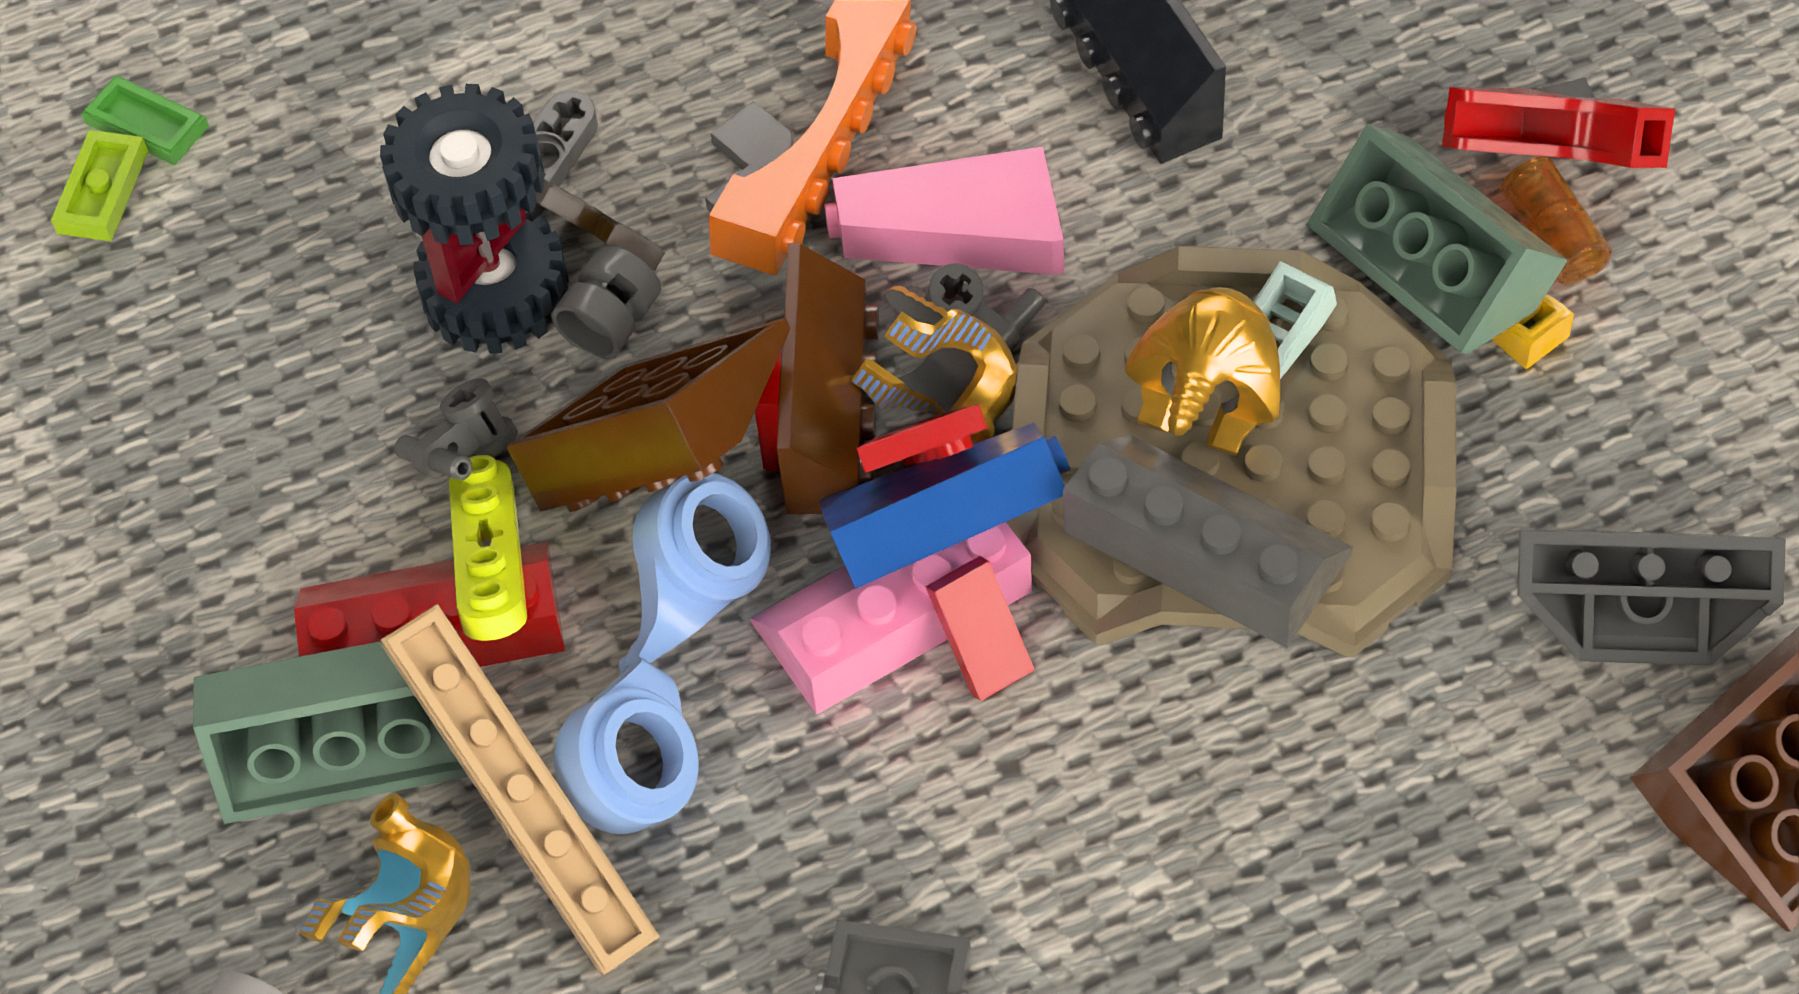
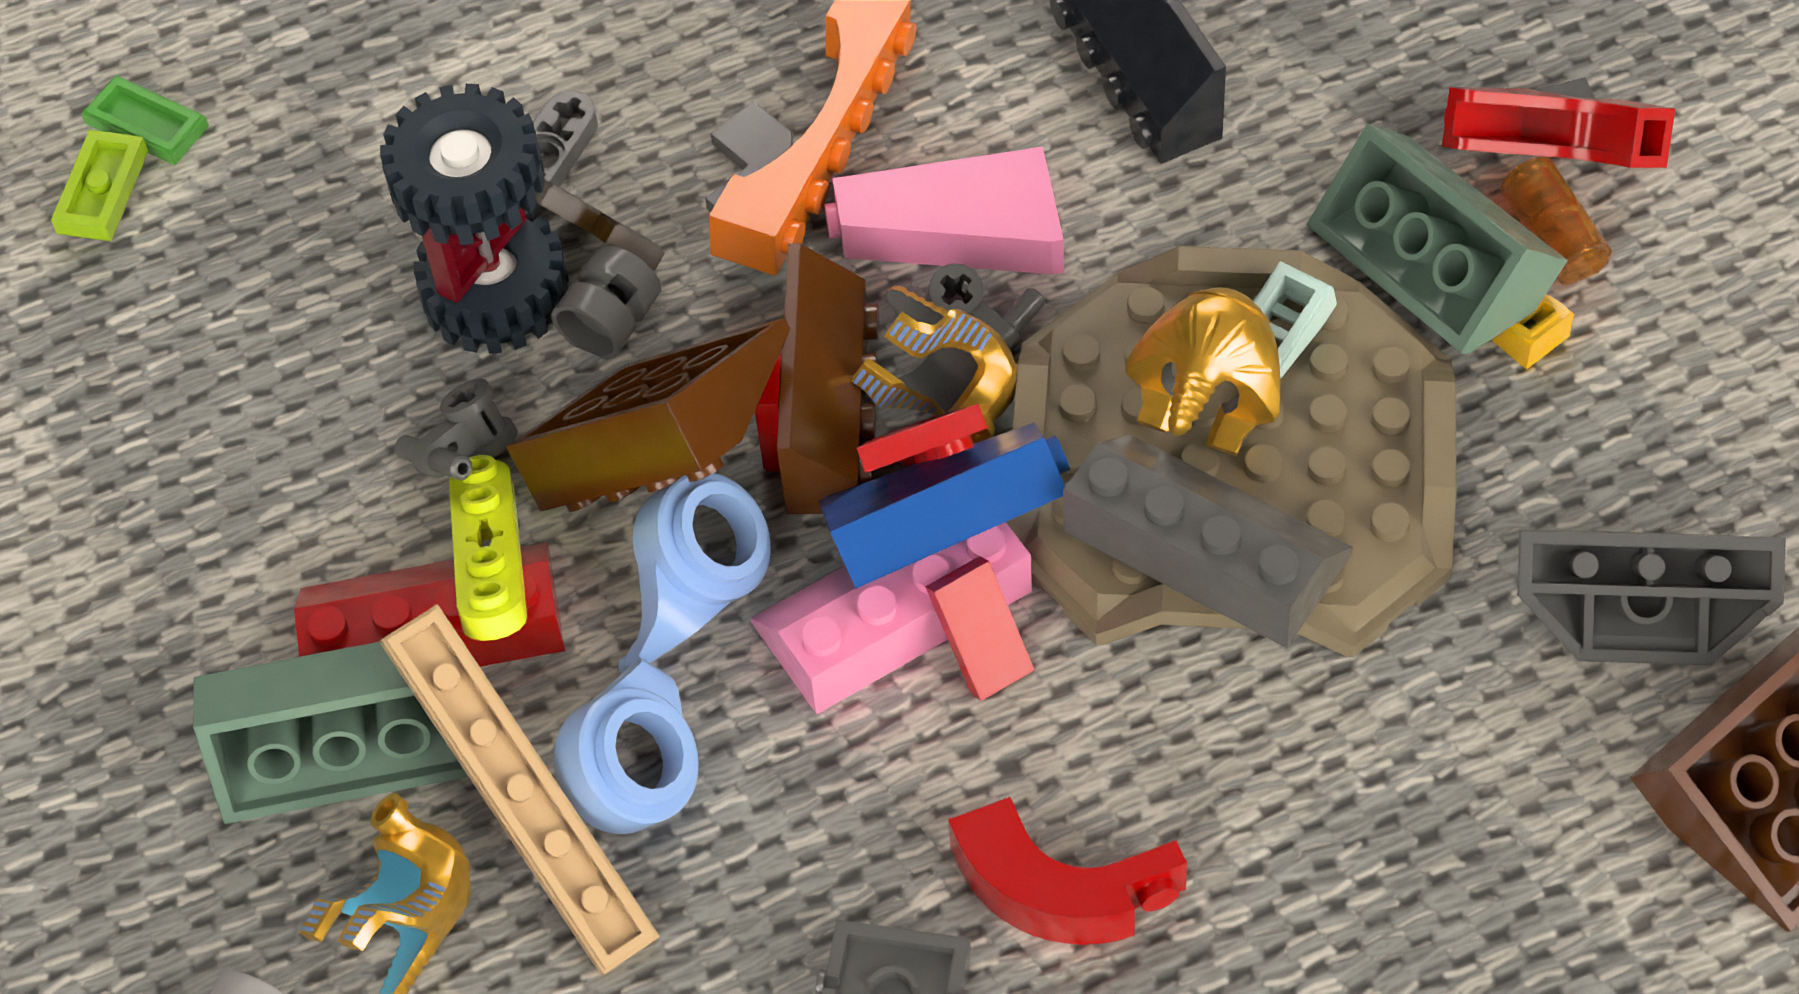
(1053, 897): none -> red arch

